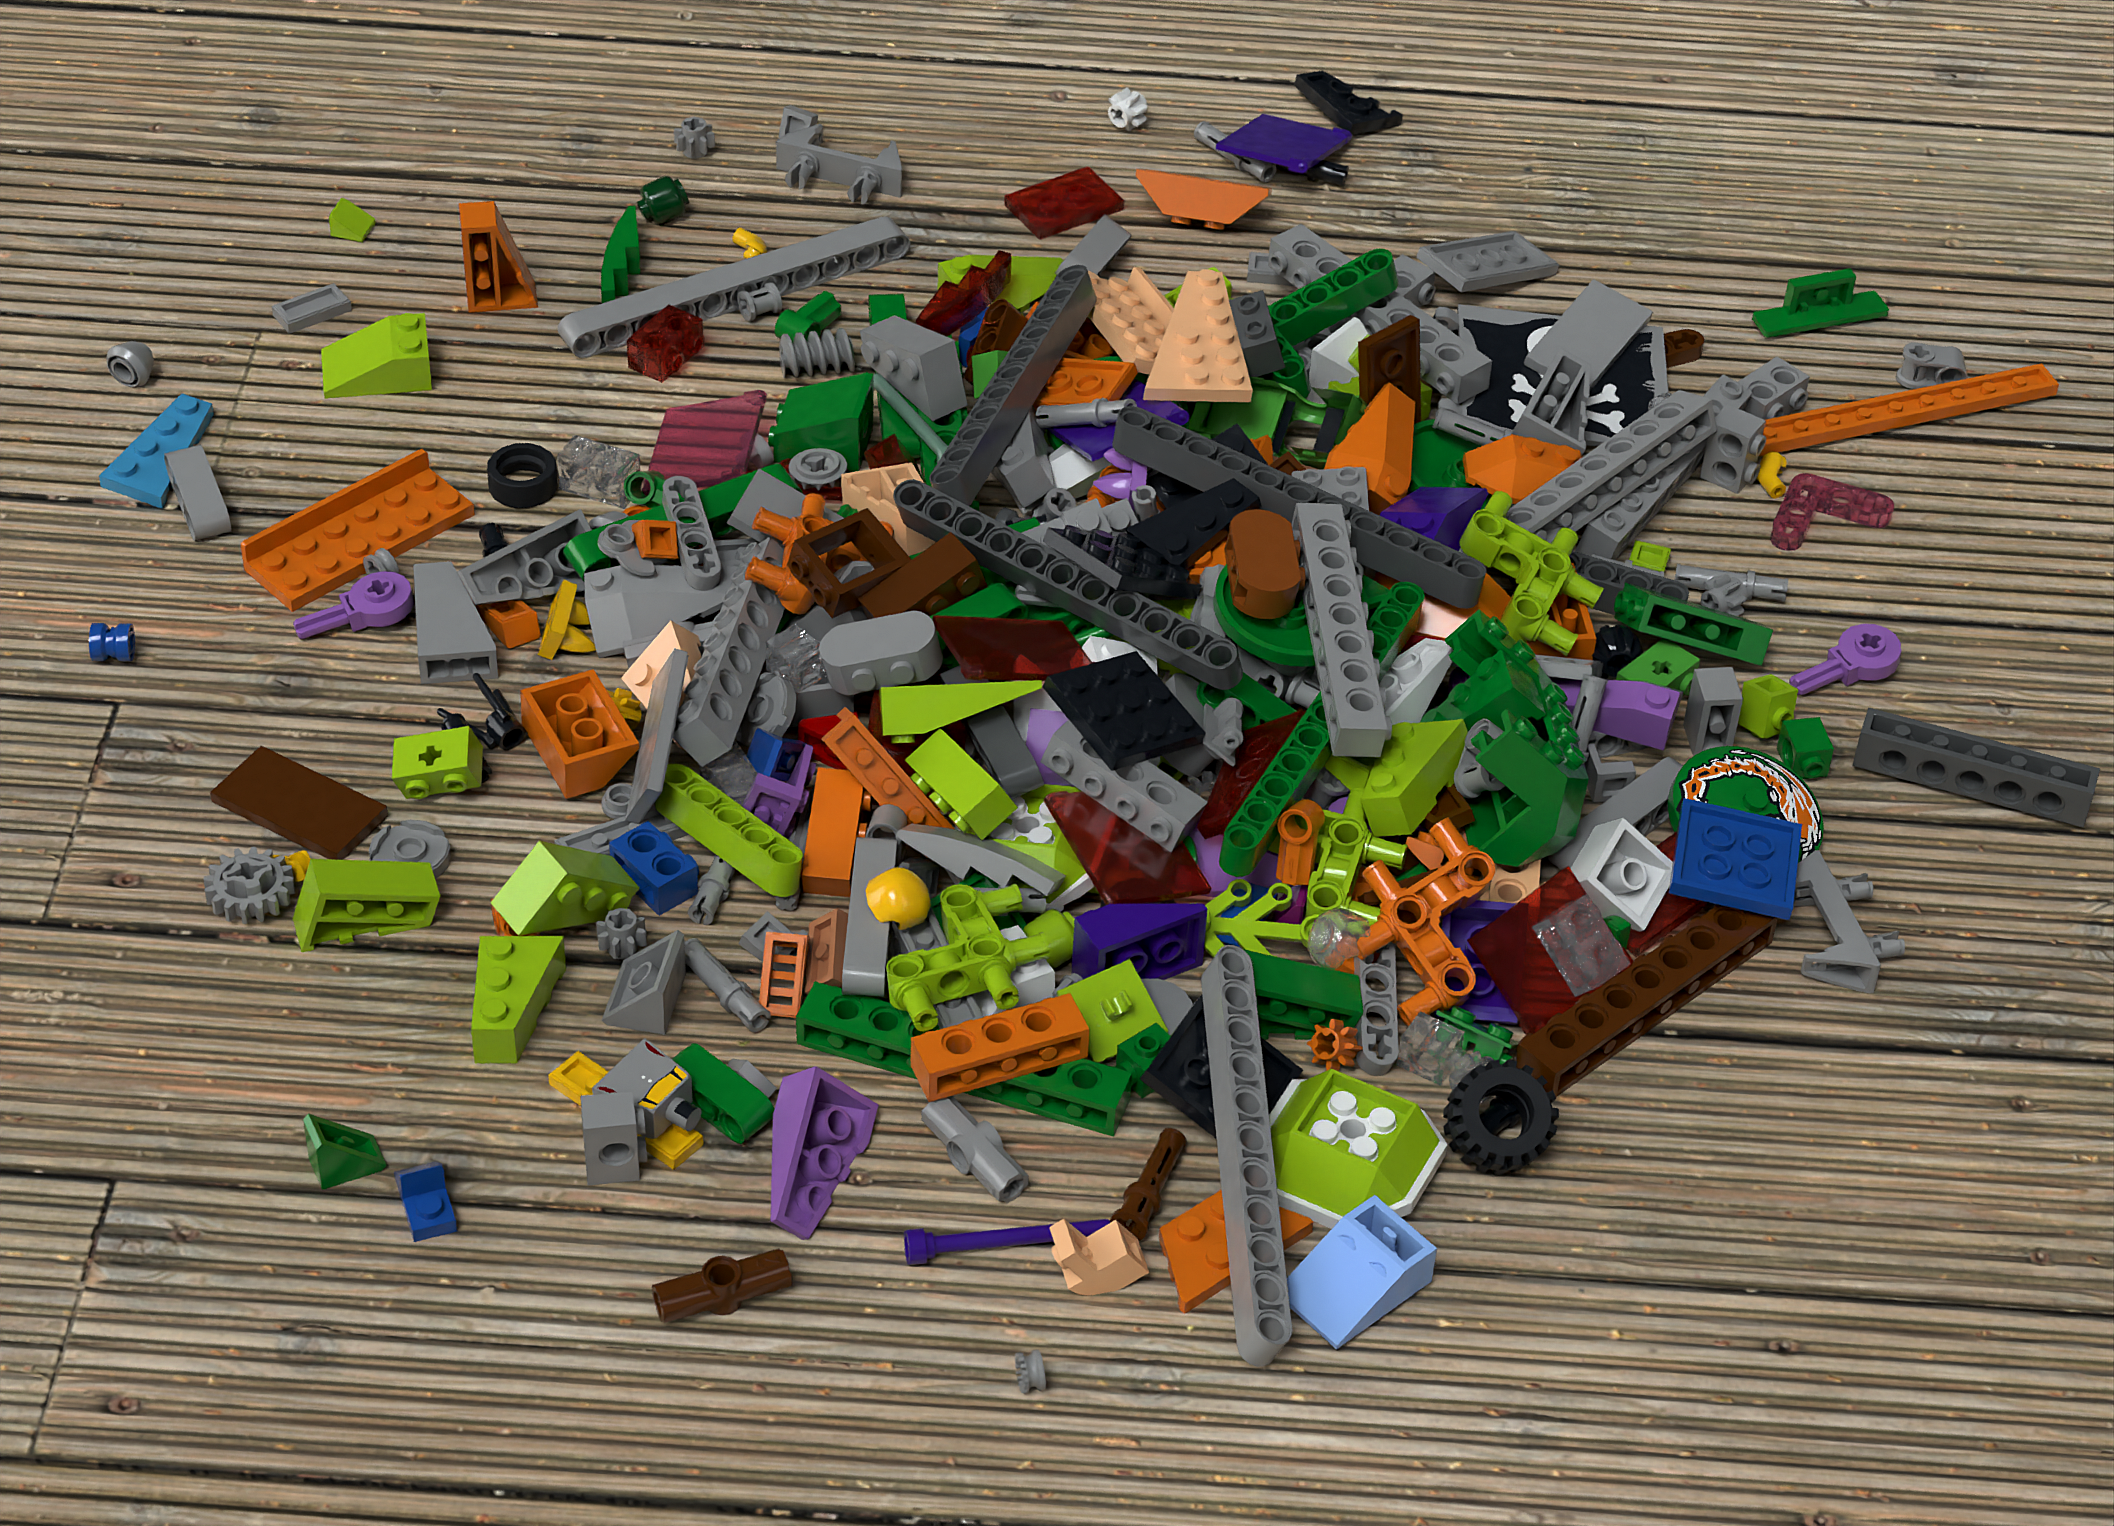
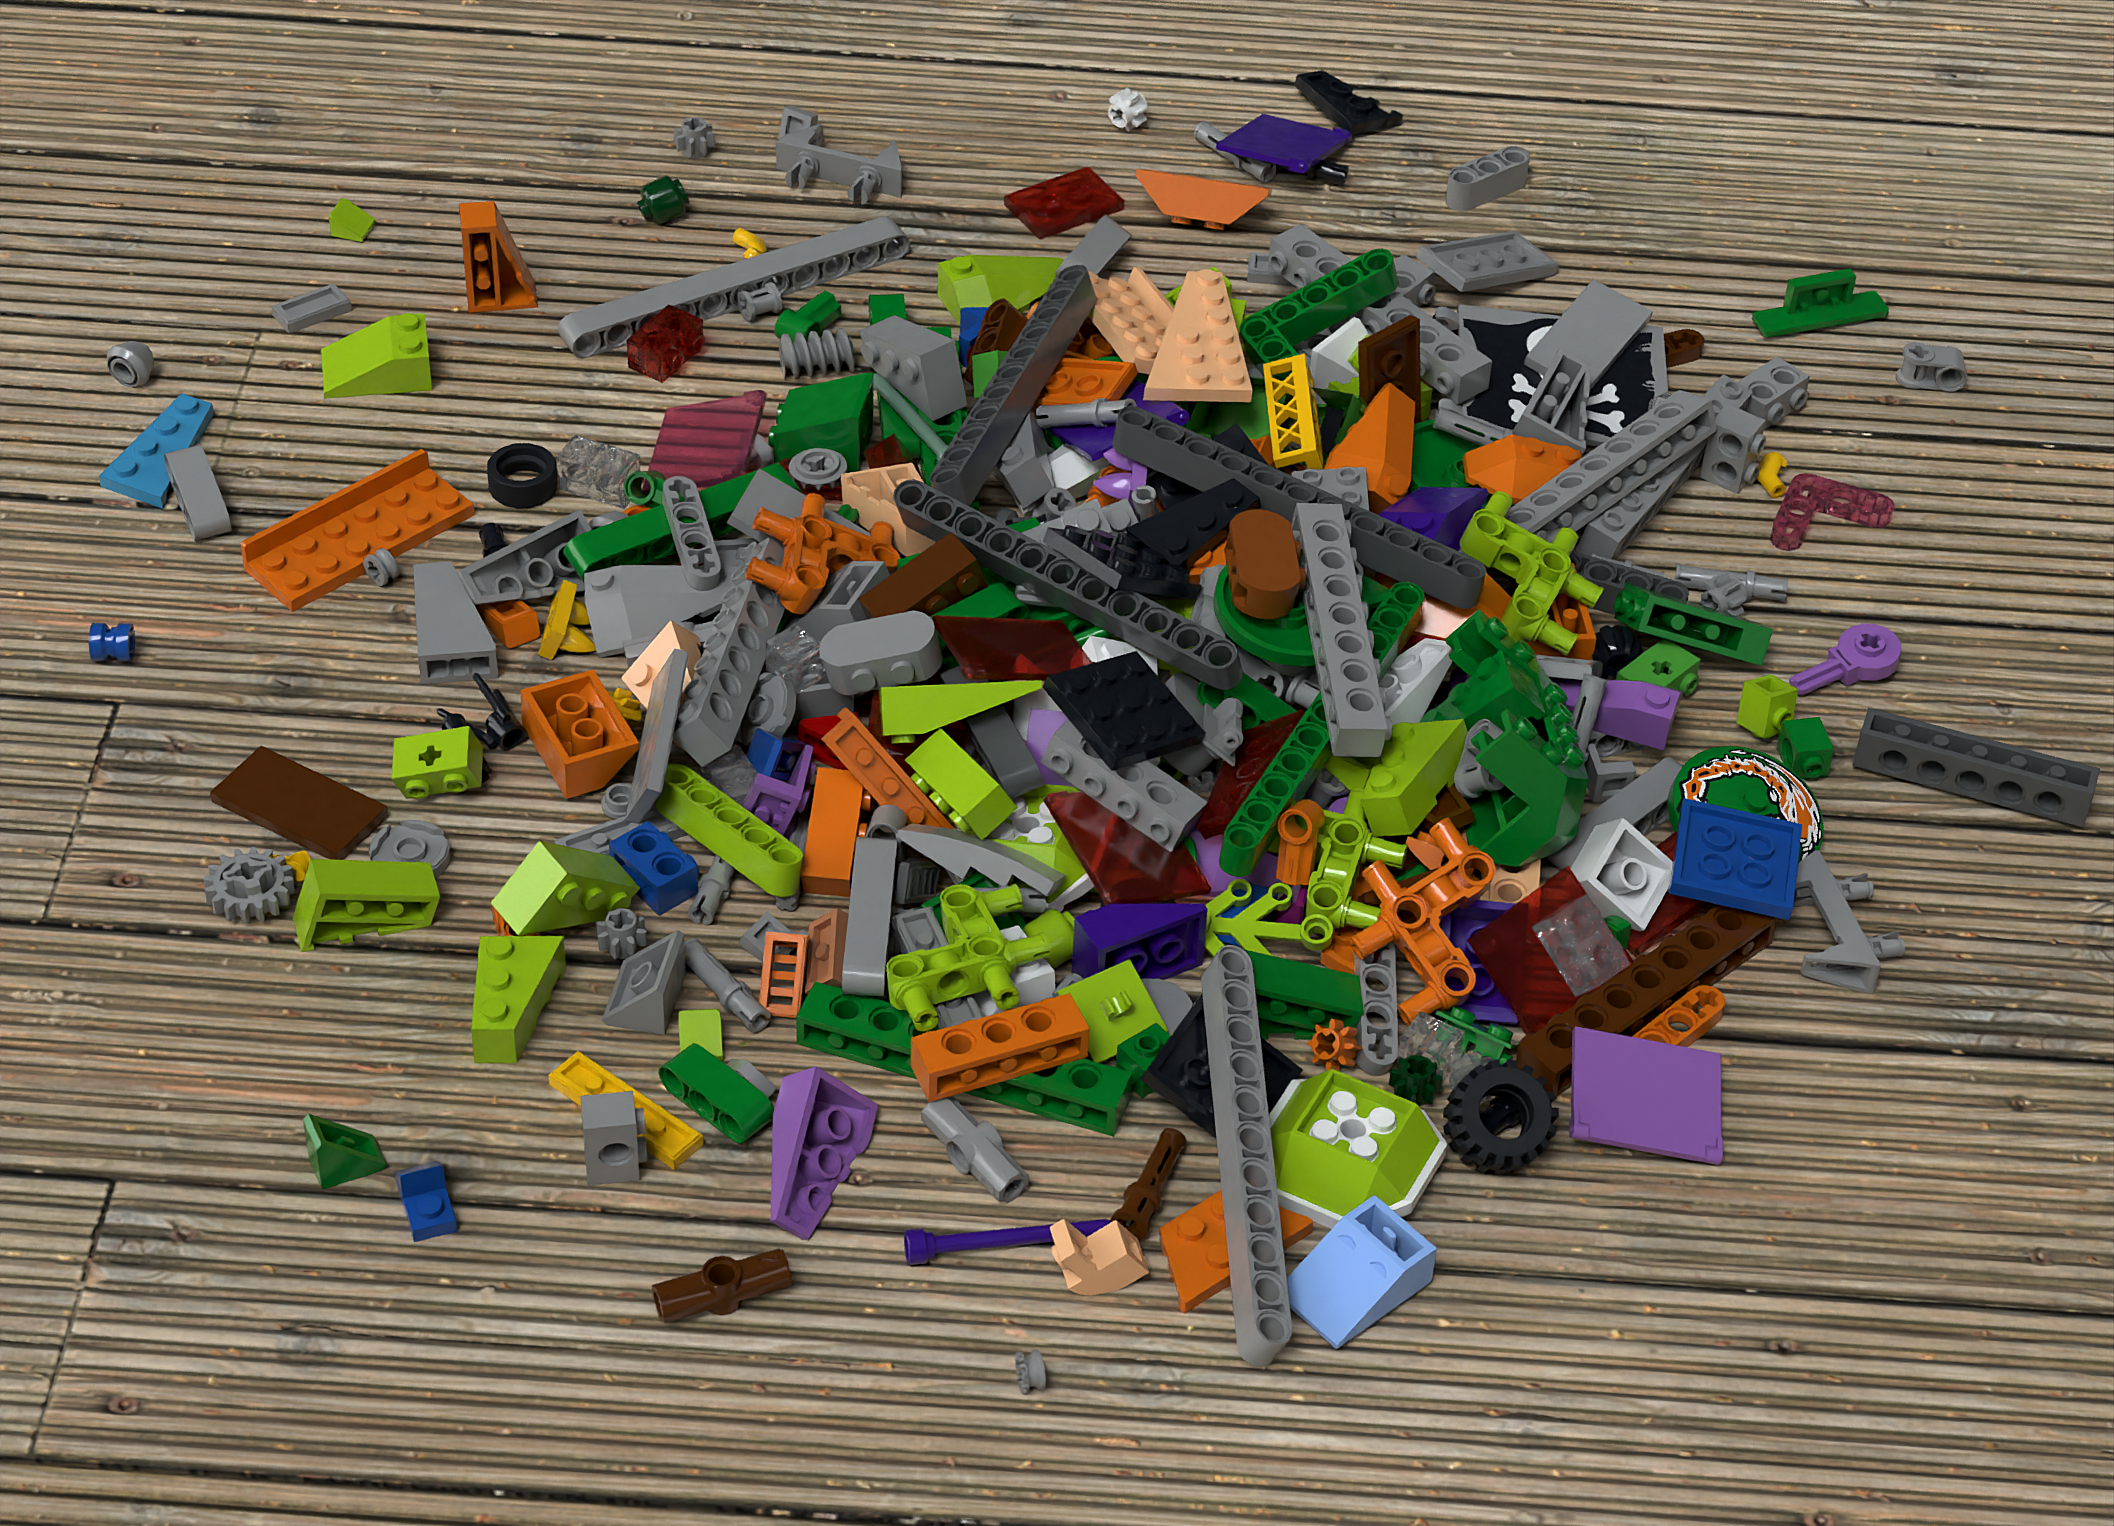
(372, 601): medium lavender piece -> none
(619, 543): light grey plate -> none
(620, 257): green slope -> none
(656, 539): orange slope -> none
(657, 1087): light grey torso -> none
(701, 1028): none -> lime slope
(870, 539): reddish brown window -> none
(898, 897): yellow hair -> none
(962, 302): clear red slope -> none
(1257, 334): dark grey brick -> none
(1306, 413): none -> yellow fence
(1336, 937): clear hair -> none
(1416, 1079): none -> dark green gear
(1487, 178): none -> light grey beam
(1646, 1096): none -> medium lavender piece
(1650, 556): lime tile -> none
(1685, 1011): none -> orange beam
(1712, 709): light grey brick -> none
(1908, 408): orange plate -> none

